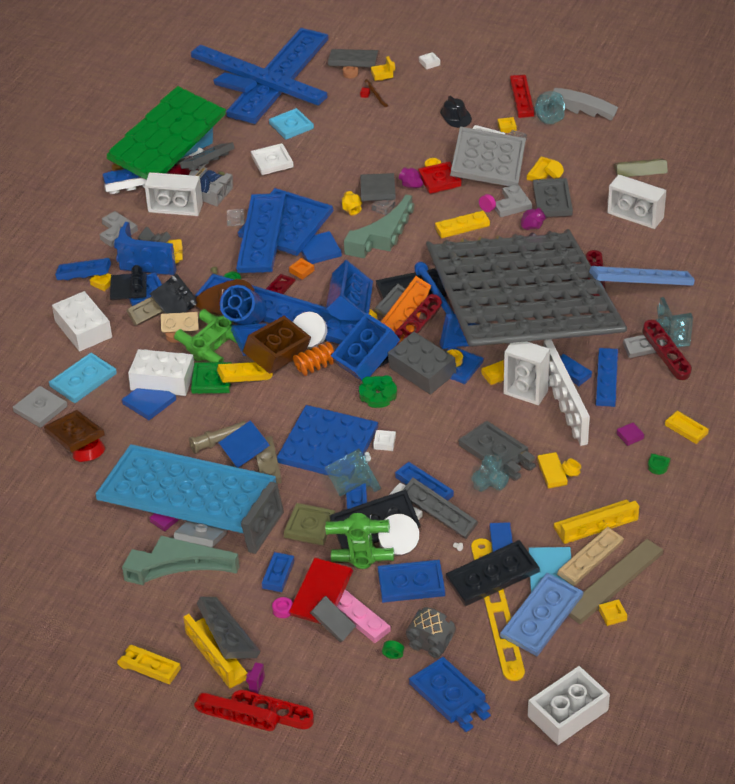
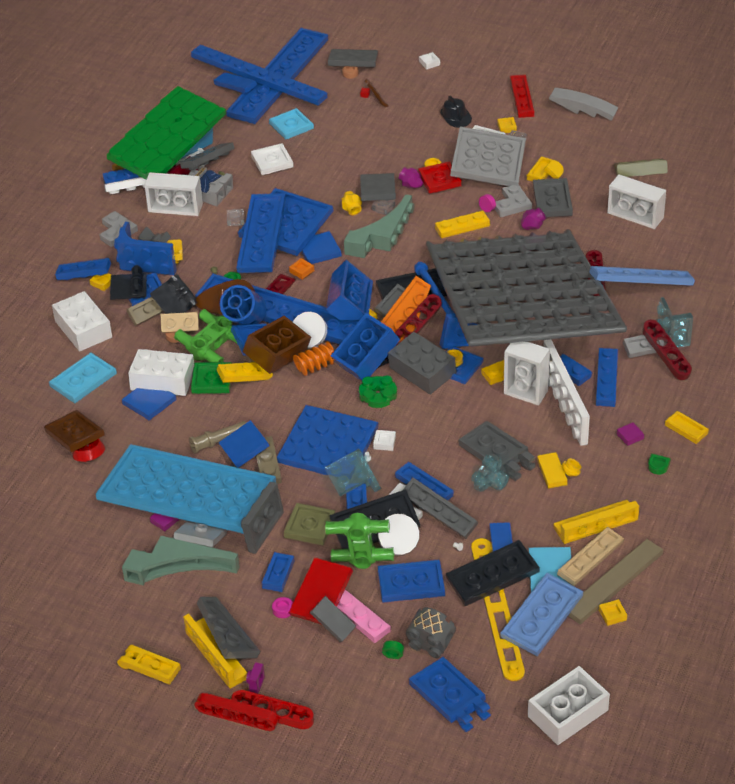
(40, 406): light grey plate -> none
(383, 71): yellow bracket -> none
(550, 107): clear light blue plate -> none

